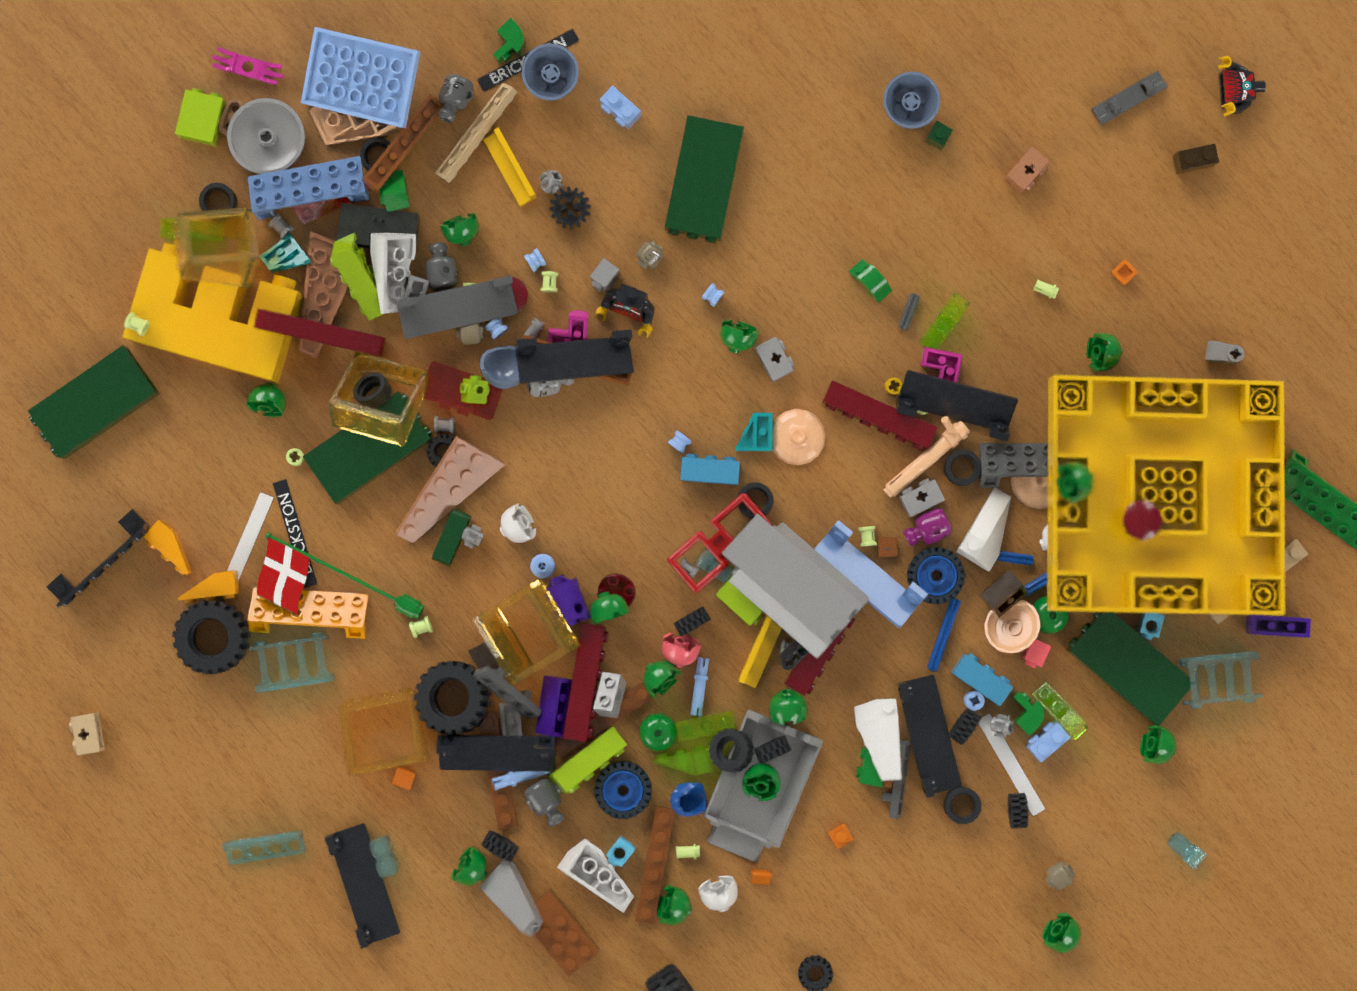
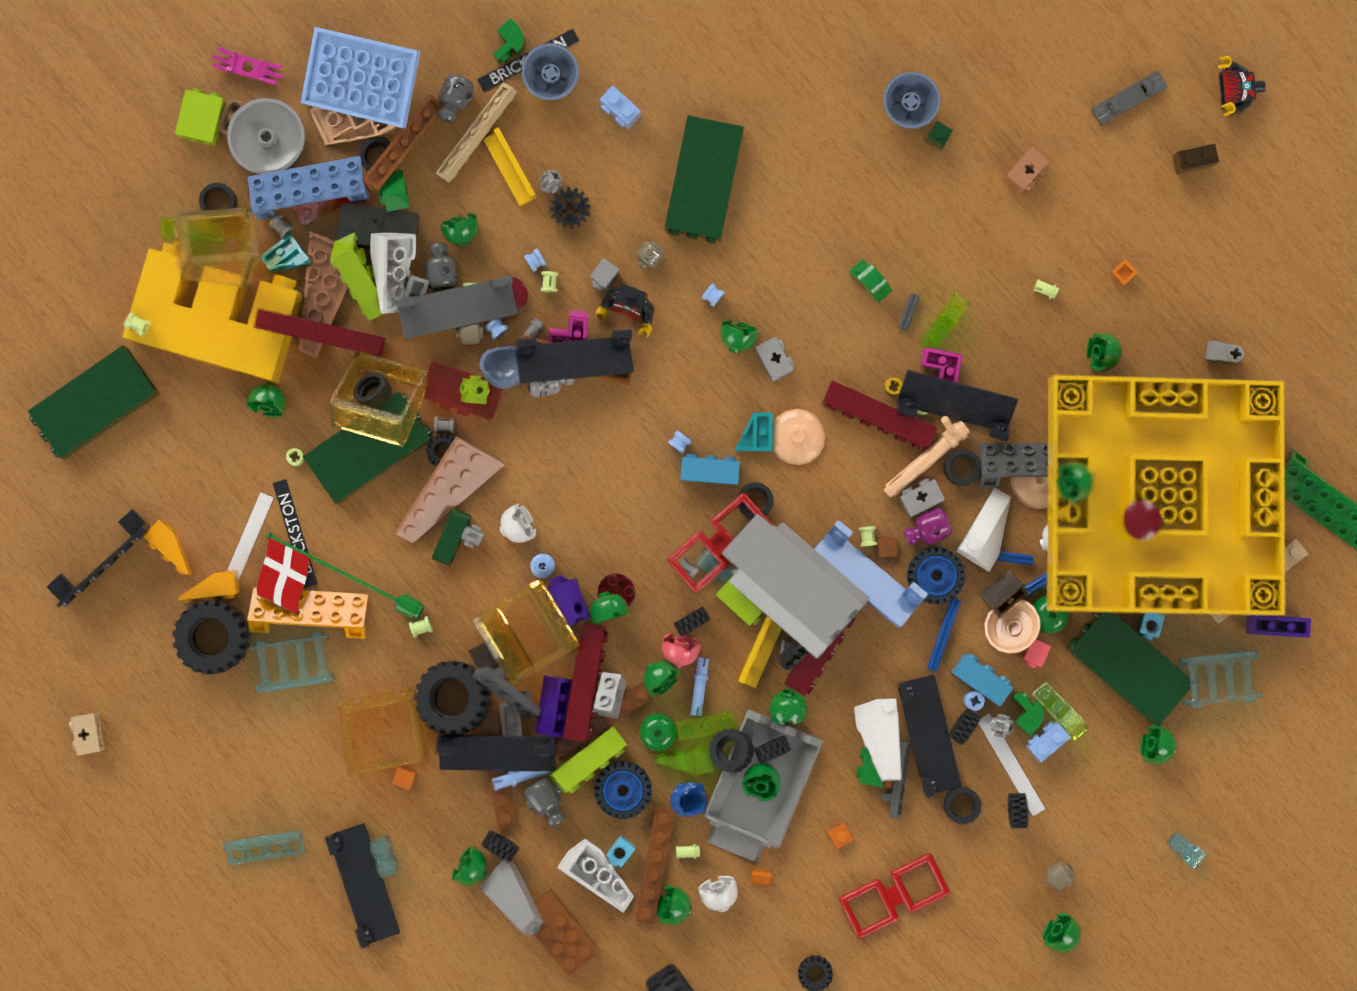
(894, 896): none -> red bar

